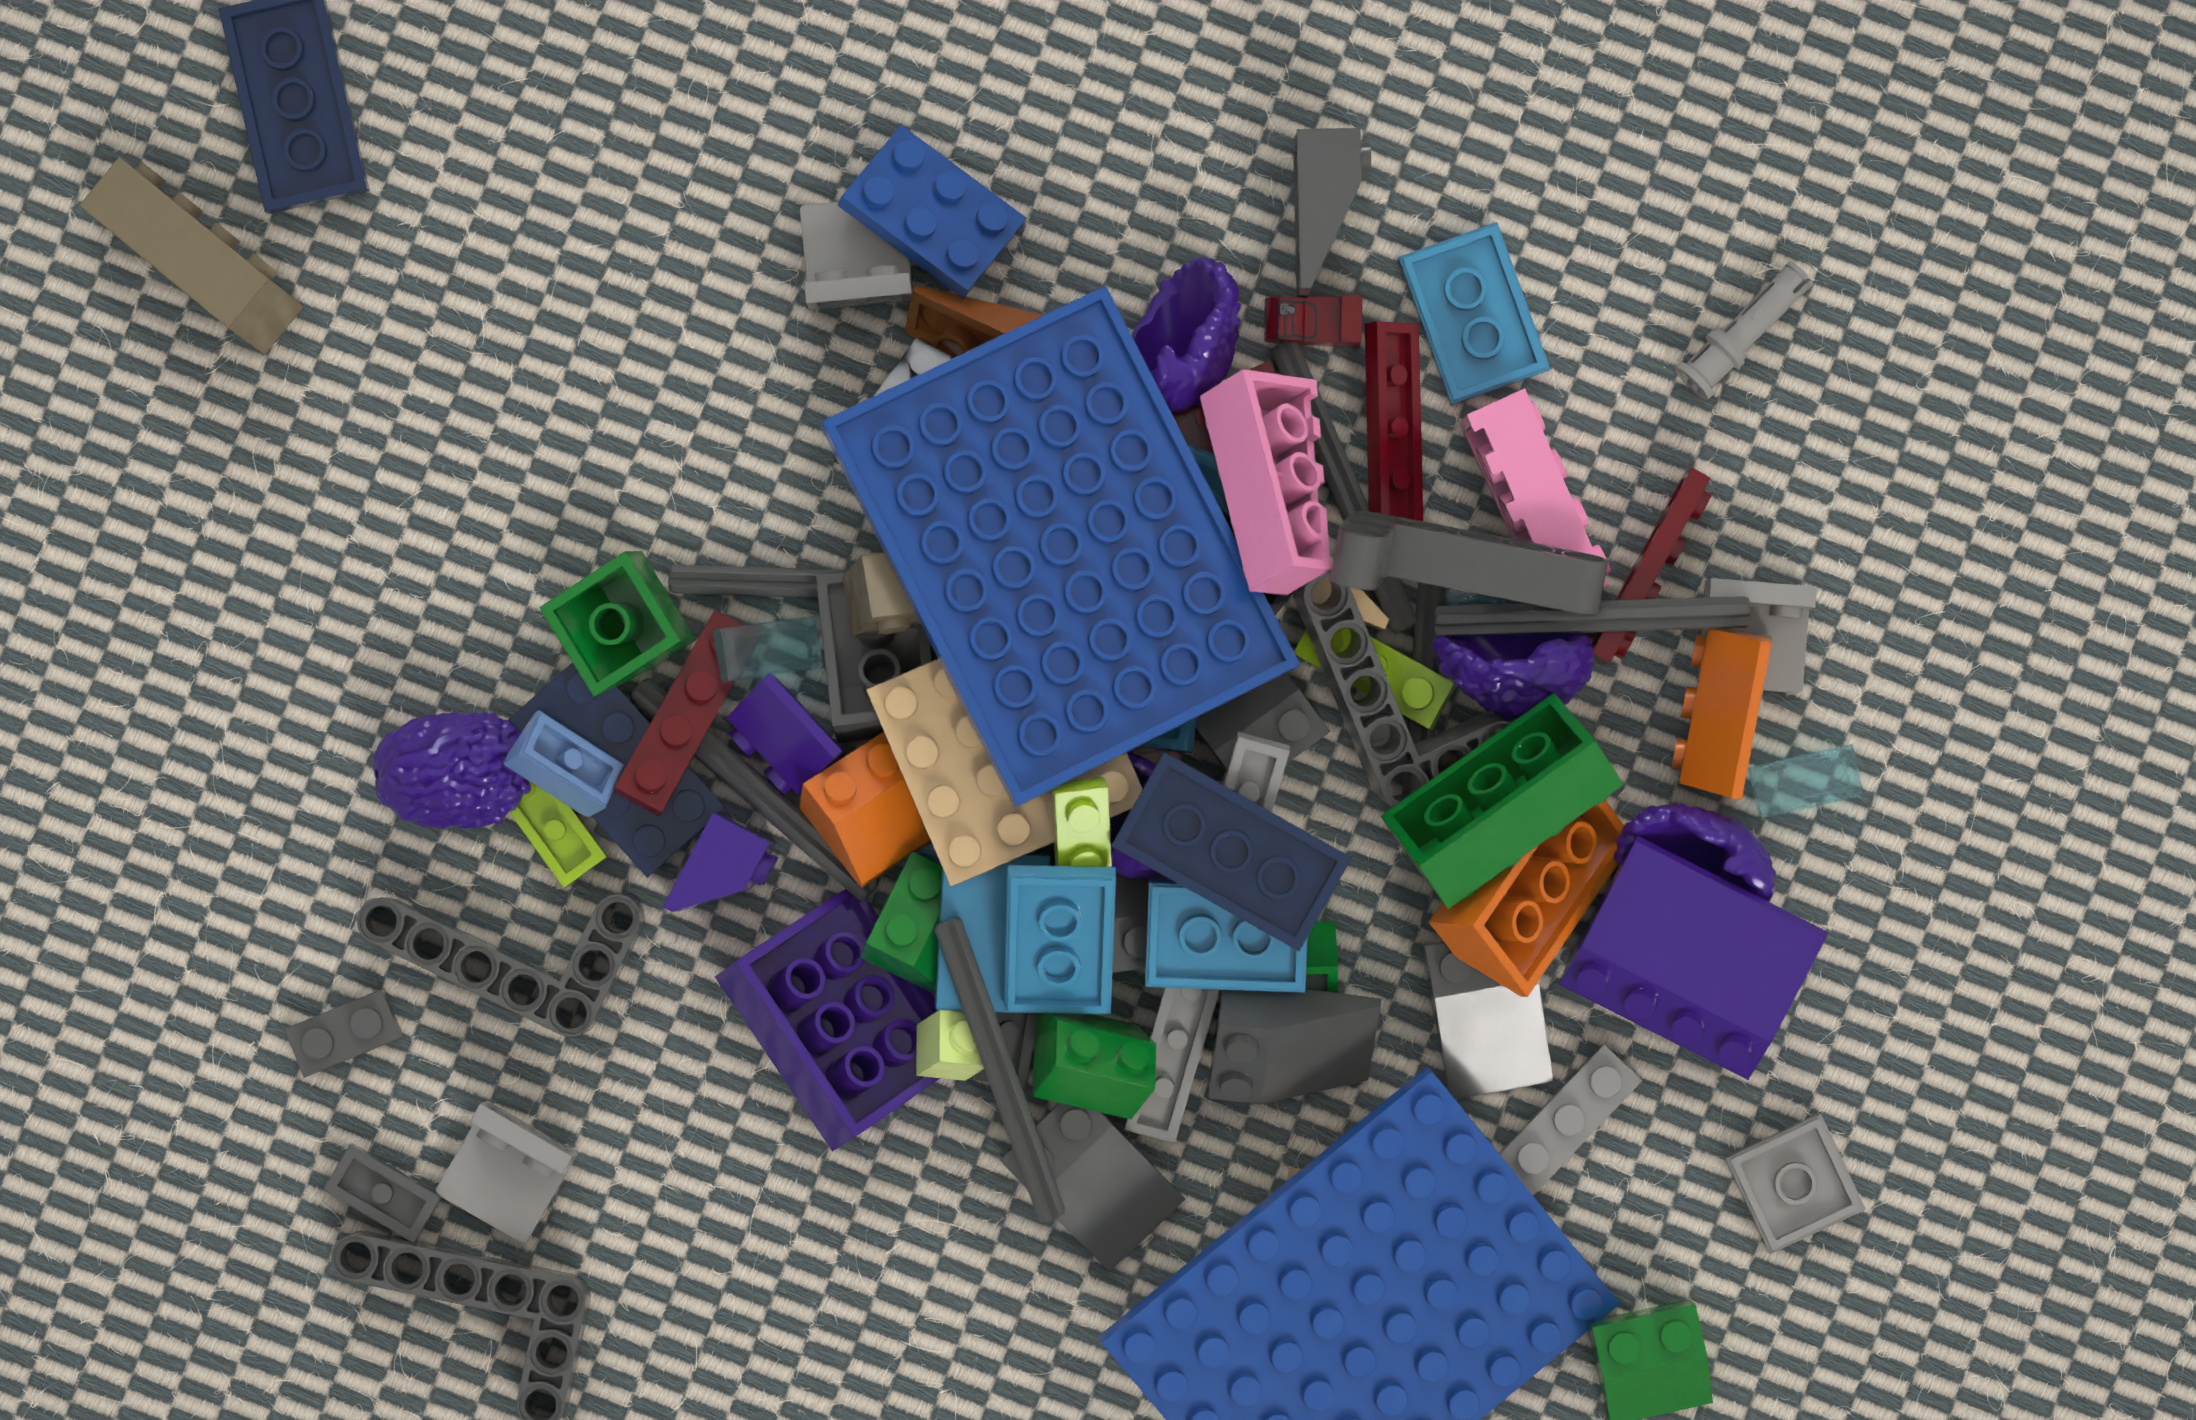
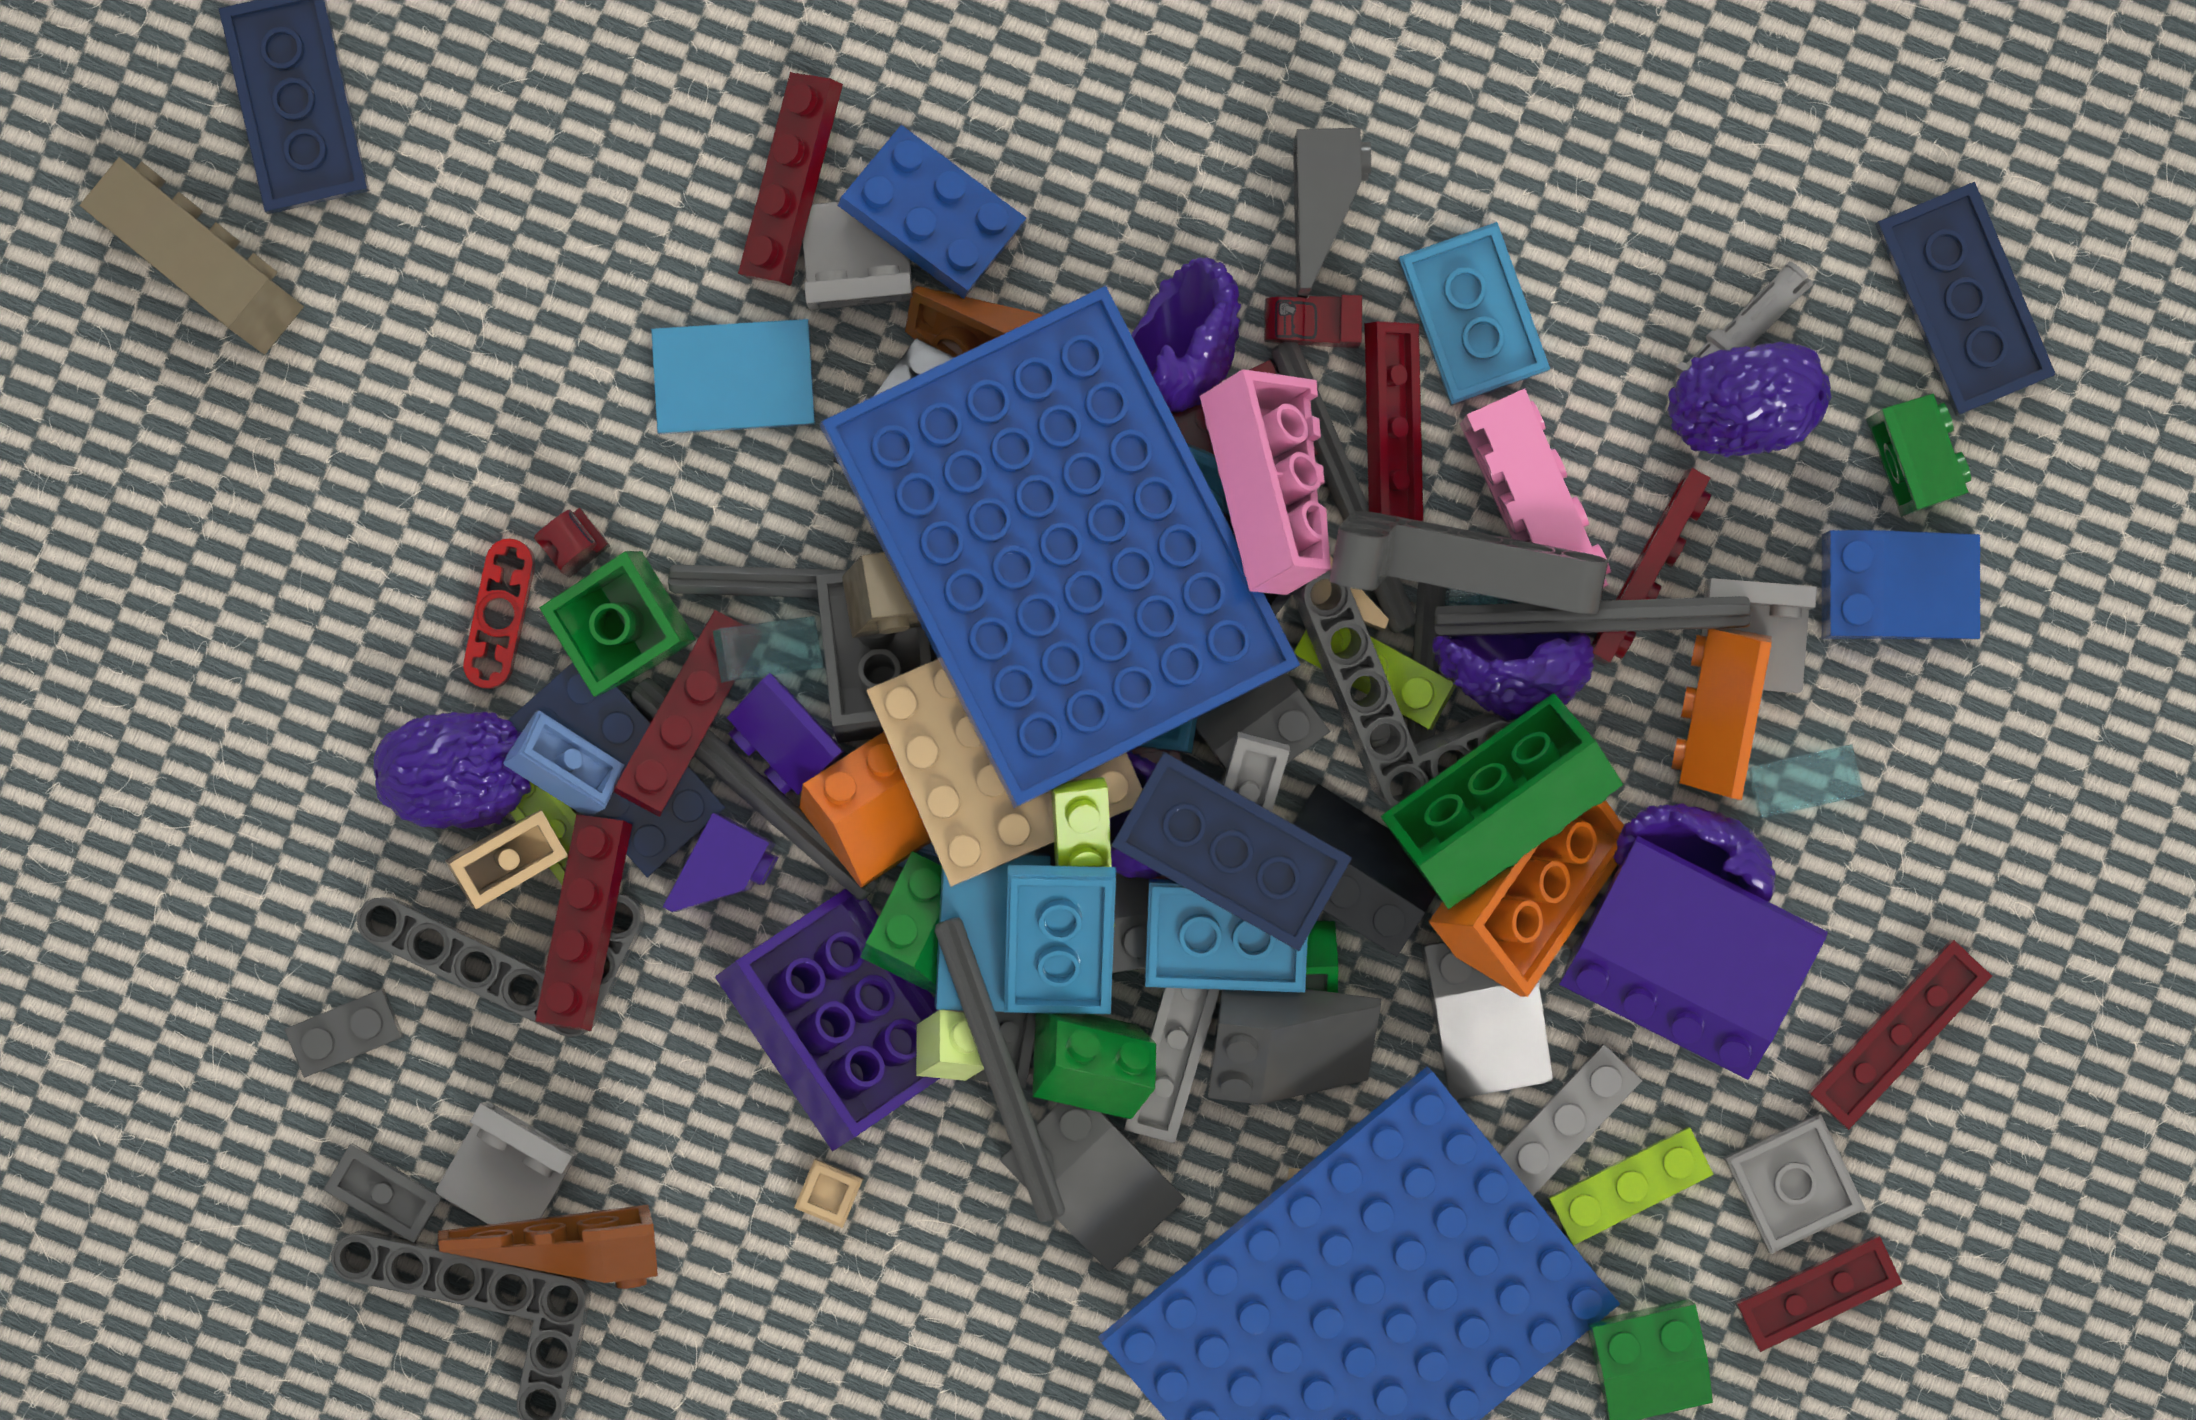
(480, 649): none -> red beam
(506, 859): none -> tan slope
(571, 541): none -> dark red leg
(583, 923): none -> dark red plate
(588, 1245): none -> dark orange wedge
(733, 376): none -> dark azure tile
(790, 178): none -> dark red plate
(828, 1193): none -> tan tile
(1381, 887): none -> black slope
(1630, 1185): none -> lime plate
(1750, 399): none -> dark purple hair
(1818, 1293): none -> dark red plate
(1900, 585): none -> blue slope
(1900, 1034): none -> dark red plate
(1919, 454): none -> green slope
(1965, 298): none -> dark blue plate

